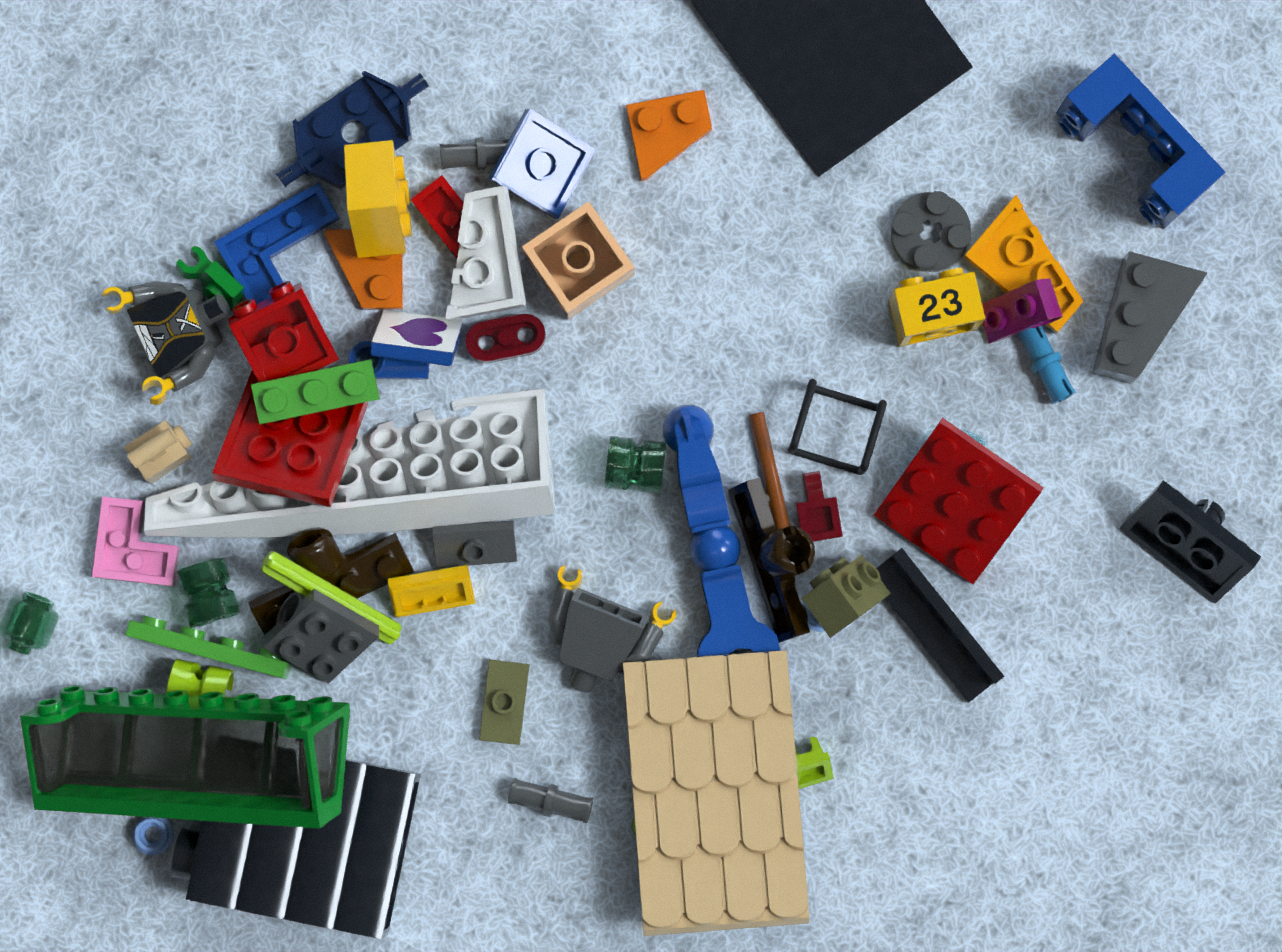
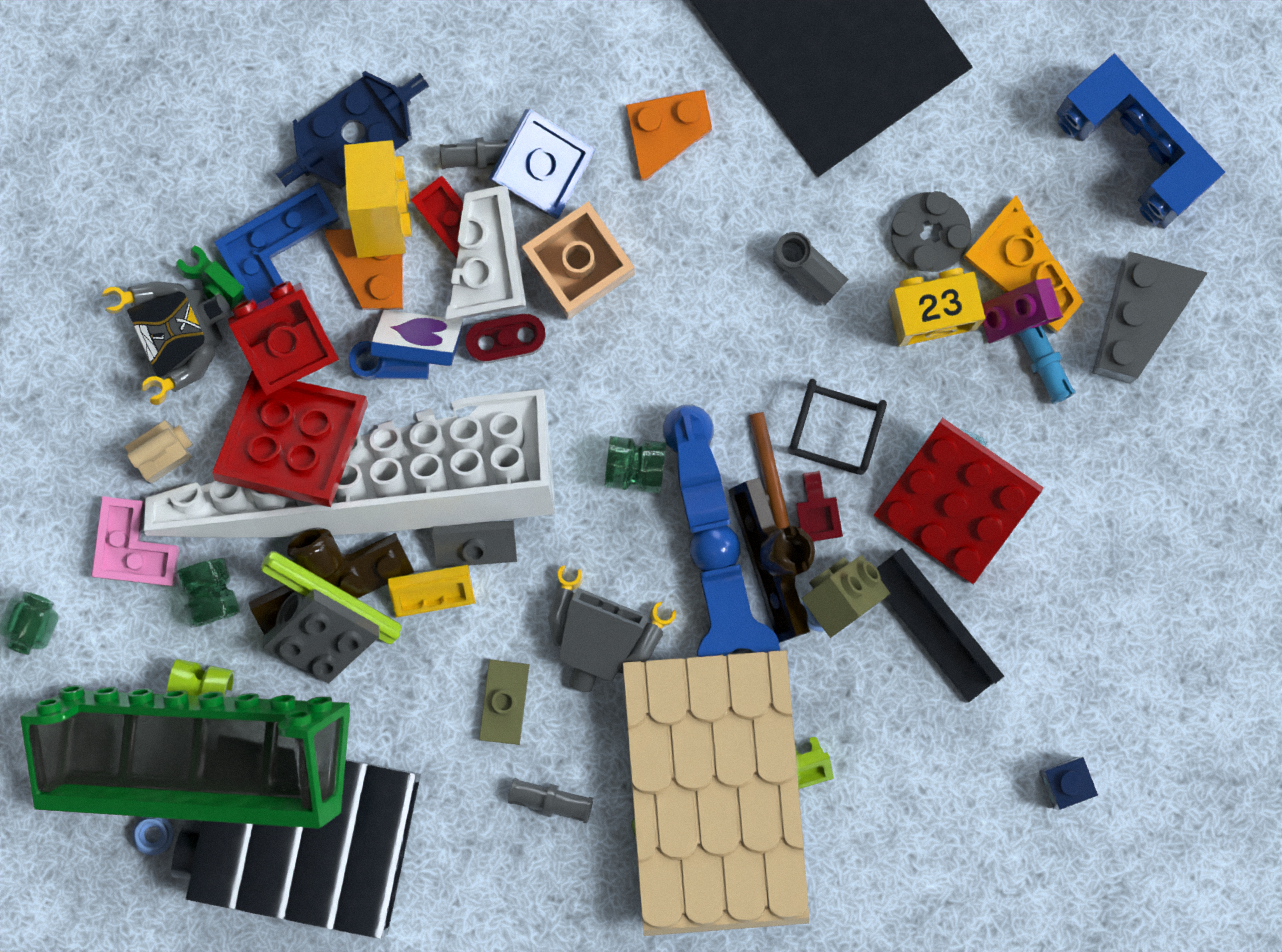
(193, 642): bright green plate -> none
(315, 391): bright green plate -> none
(812, 271): none -> dark grey piece
(1068, 783): none -> dark blue brick
(1191, 540): black plate -> none

